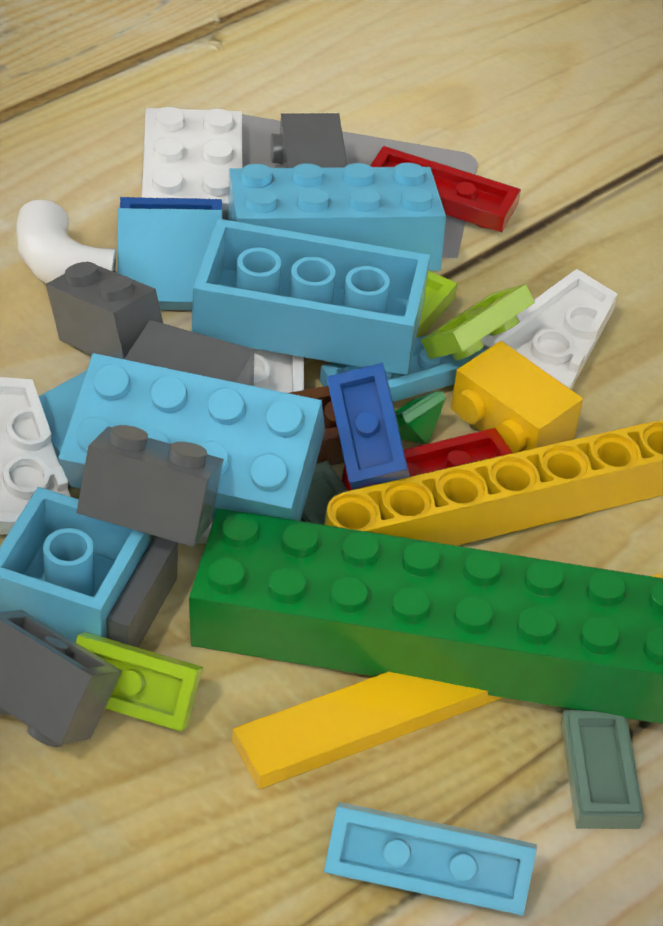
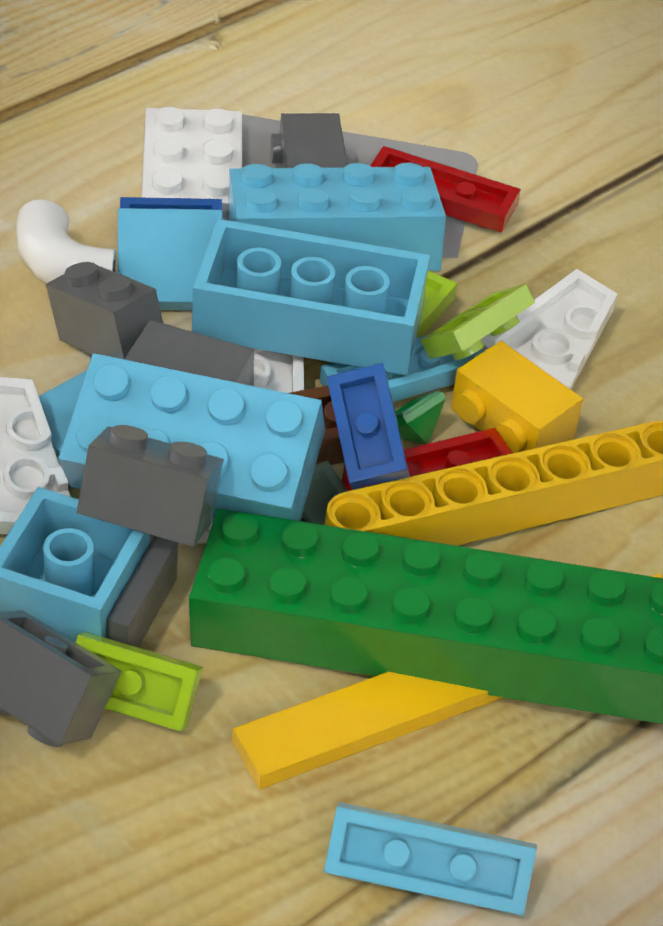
(601, 771): sand green tile -> none

